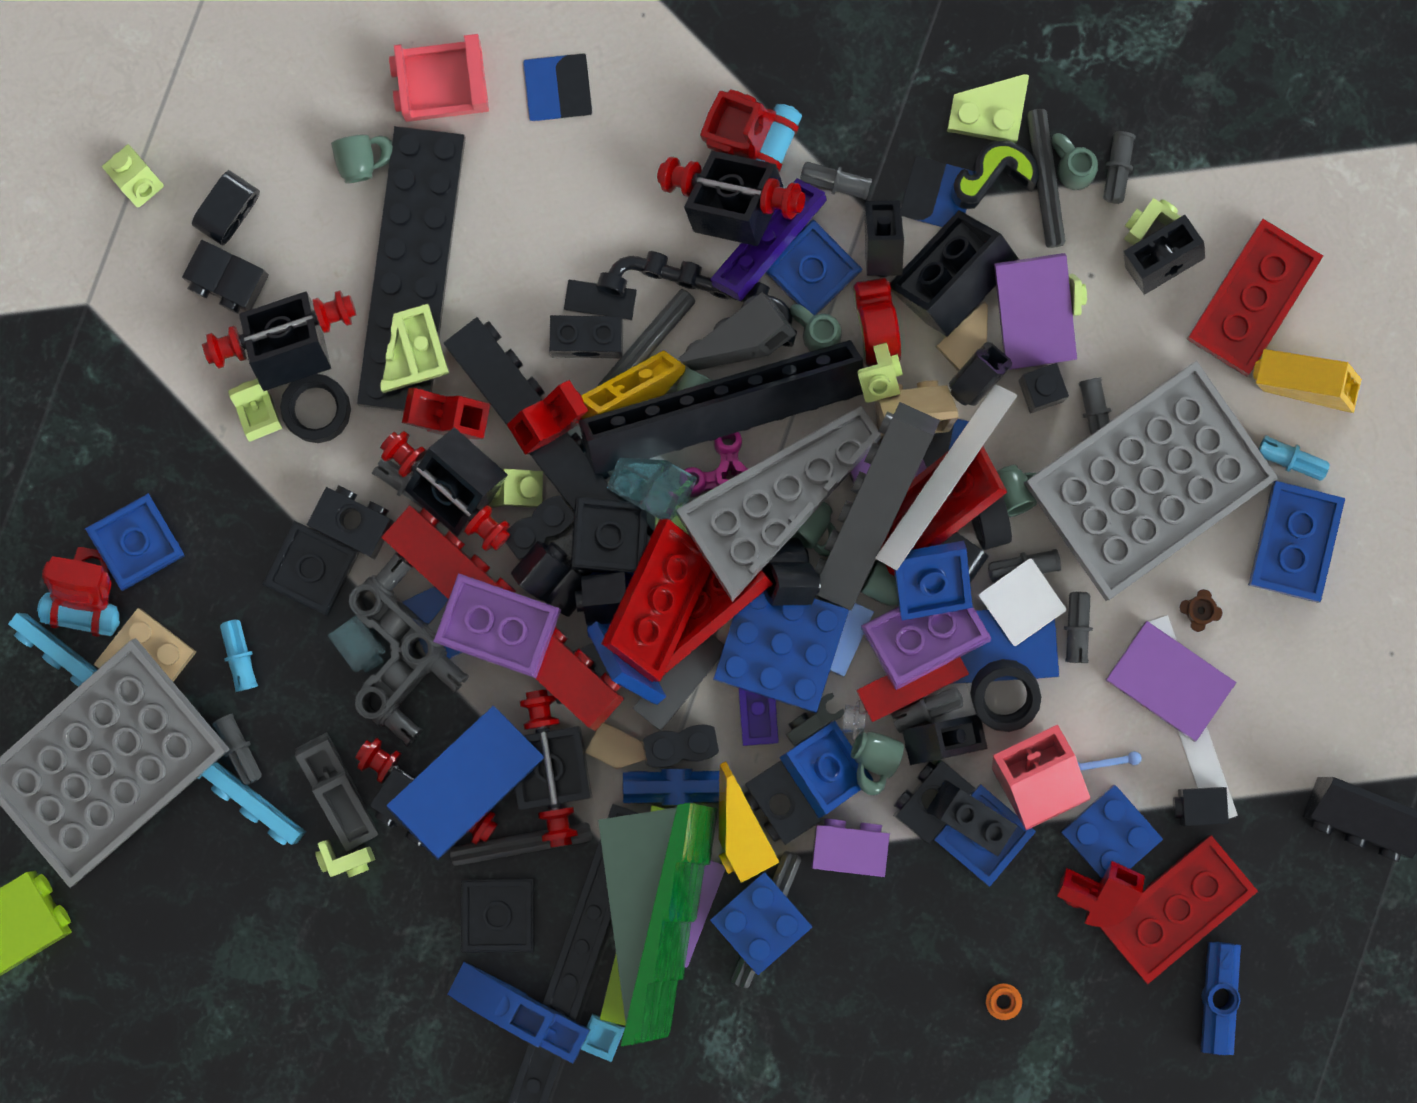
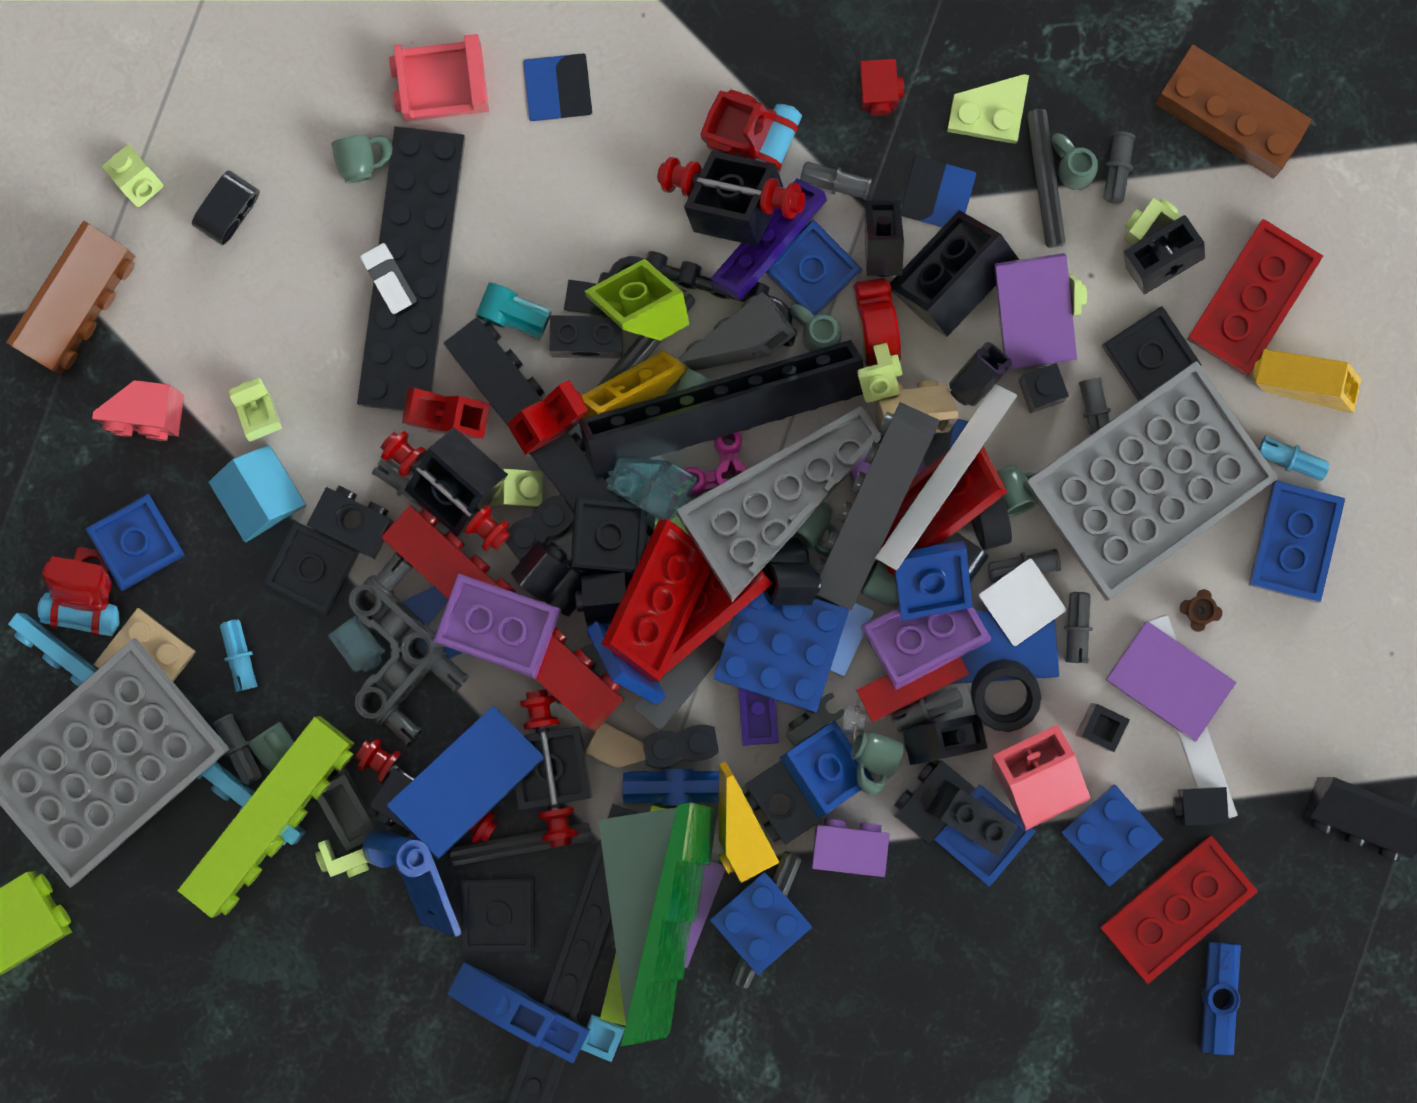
(72, 299): none -> slope
(143, 408): none -> coral slope
(224, 276): black brick -> none
(256, 492): none -> medium azure slope
(266, 817): none -> lime brick
(271, 745): none -> sand green piece
(282, 338): black brick -> none
(322, 434): black tyre -> none
(388, 278): none -> white sticker
(413, 350): yellowish green wing -> none
(419, 874): none -> blue door
(506, 309): none -> teal piece
(642, 301): none -> lime slope
(880, 86): none -> red brick
(966, 338): tan tile -> none
(991, 162): black animal -> none
(1012, 1009): orange plate -> none
(1102, 727): none -> black brick
(1106, 901): red brick -> none
(1133, 758): light blue hinge -> none
(1149, 353): none -> black tile
(1233, 112): none -> dark orange slope

